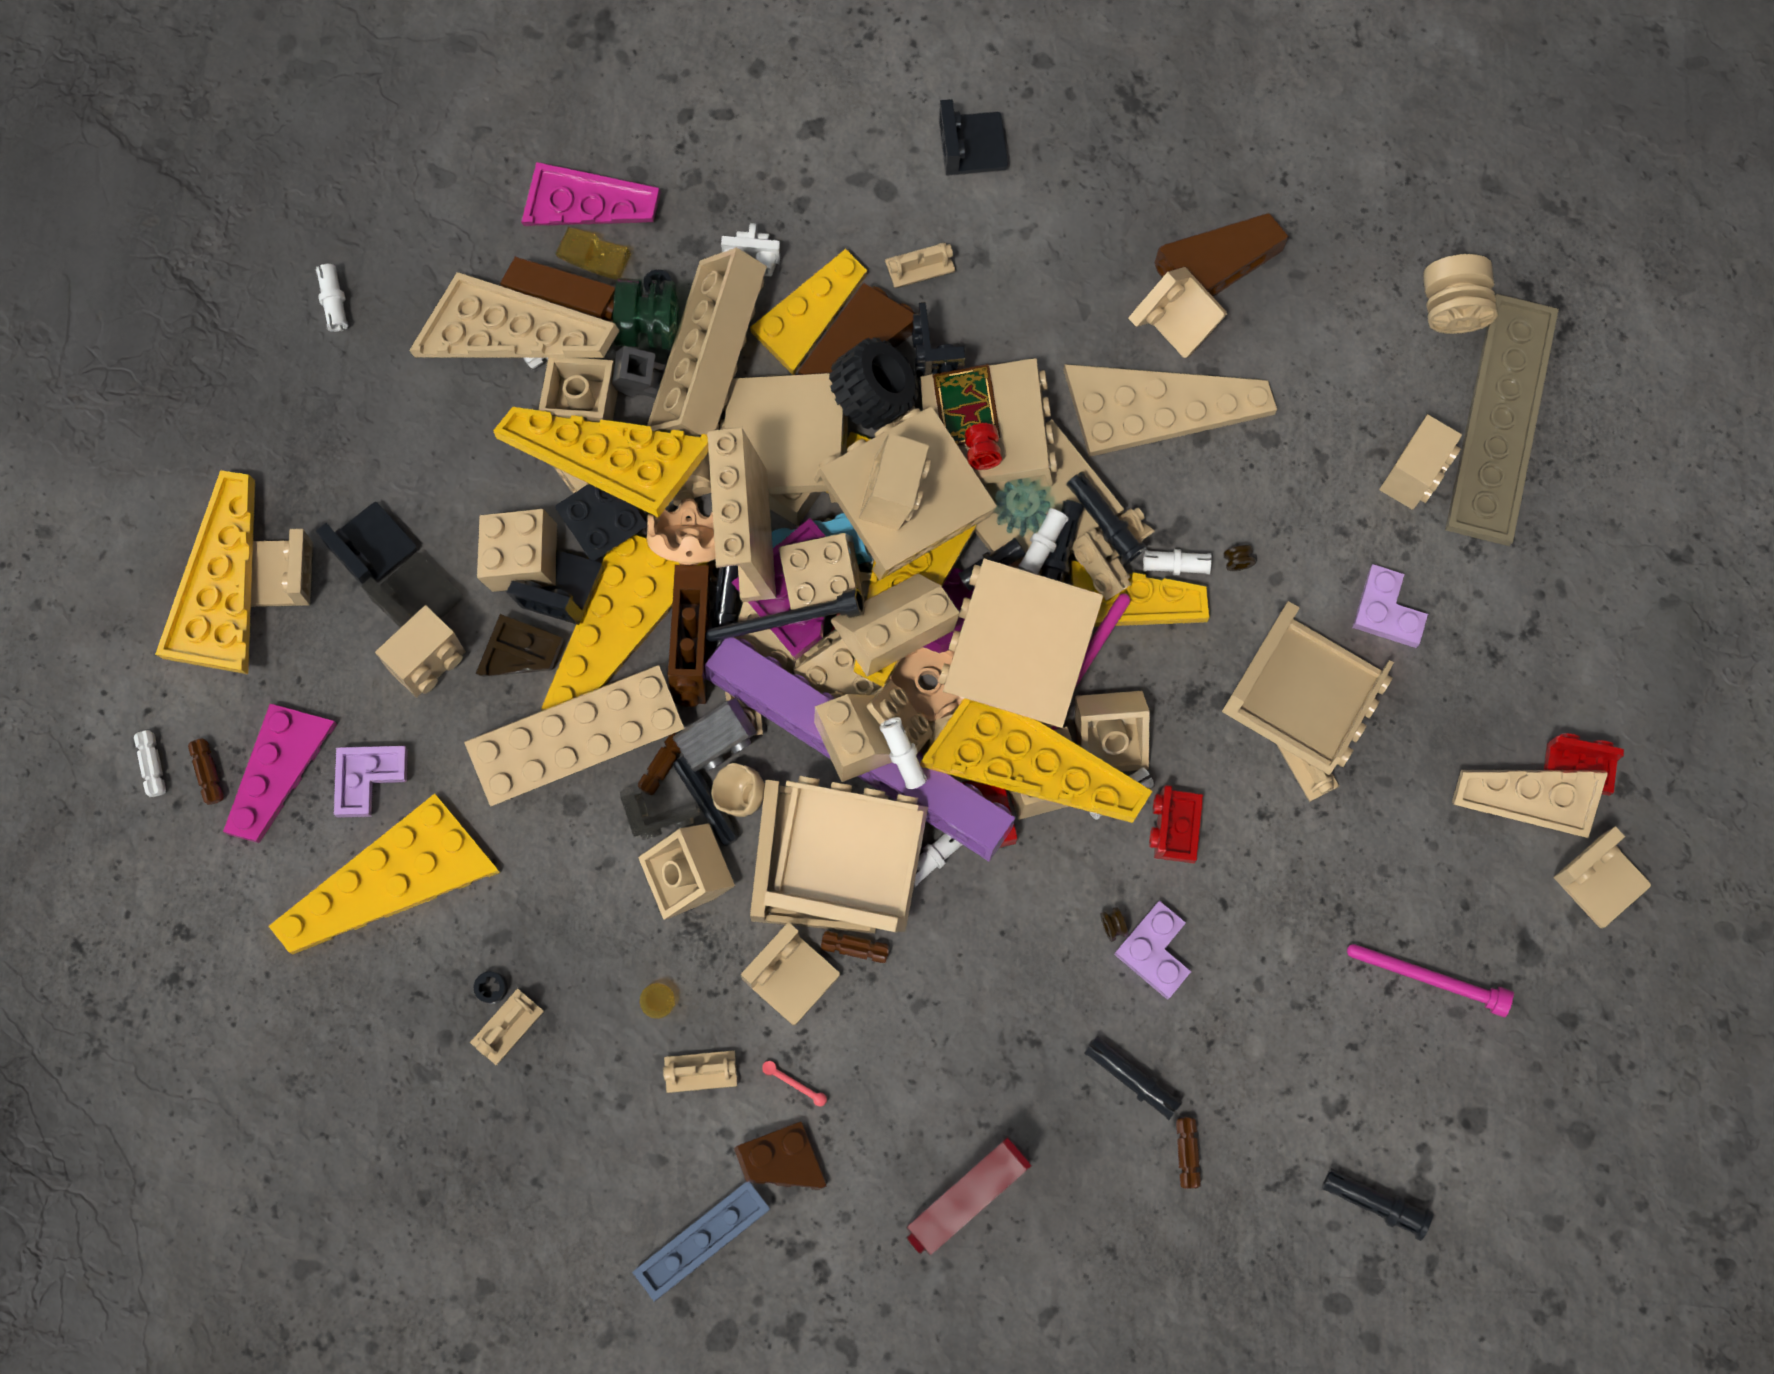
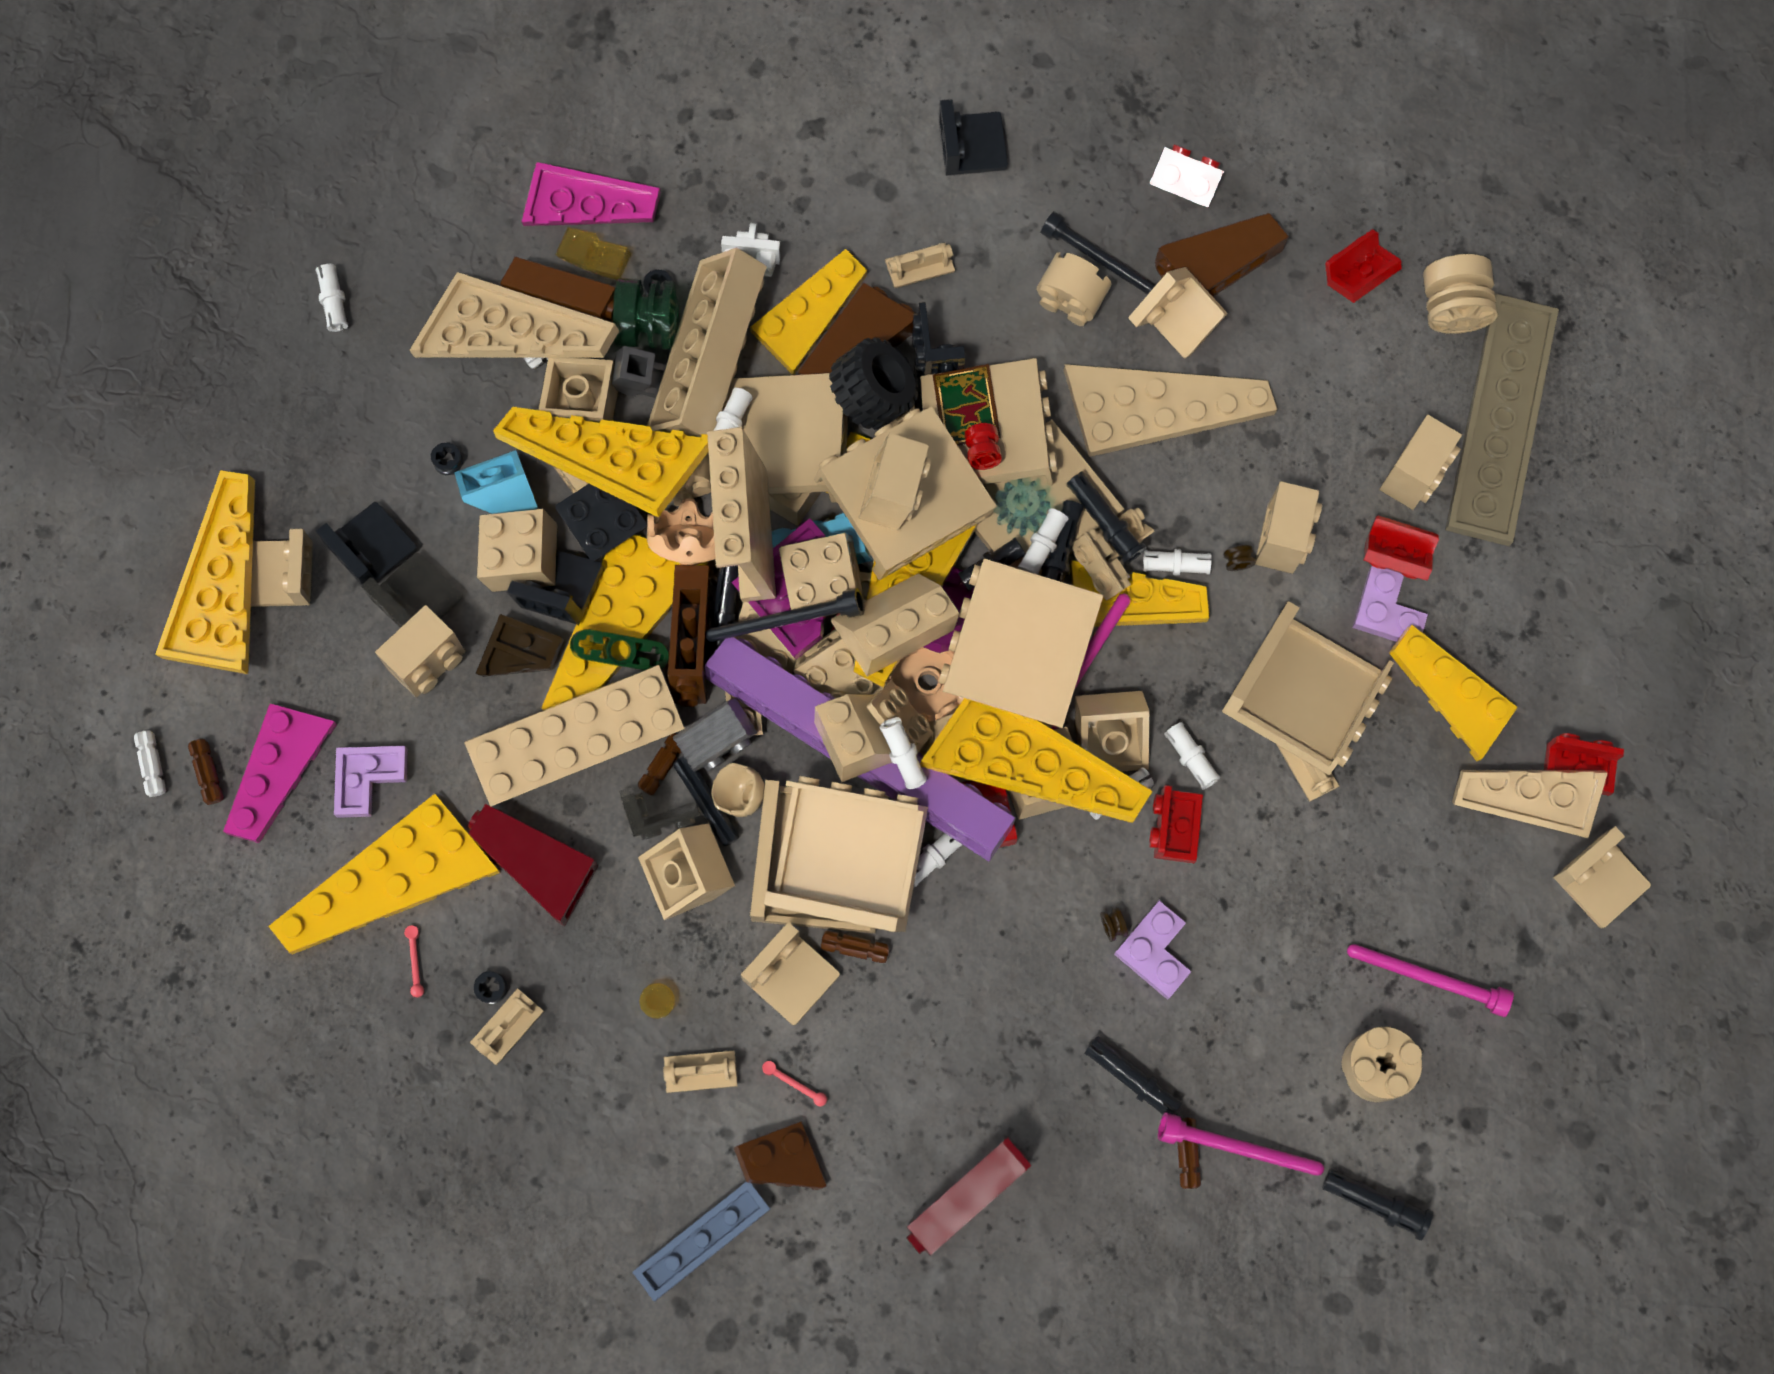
(412, 934): none -> coral hinge
(440, 451): none -> black bush
(496, 485): none -> medium azure slope
(538, 863): none -> dark red slope
(597, 637): none -> dark green beam
(734, 410): none -> white pin
(1056, 228): none -> black piece
(1073, 288): none -> tan brick
(1174, 1130): none -> dark pink piece
(1187, 176): none -> bracket
(1192, 755): none -> white pin
(1288, 527): none -> tan brick
(1361, 267): none -> red bracket
(1399, 1055): none -> tan brick
(1400, 548): none -> red bracket
(1463, 698): none -> yellow wing

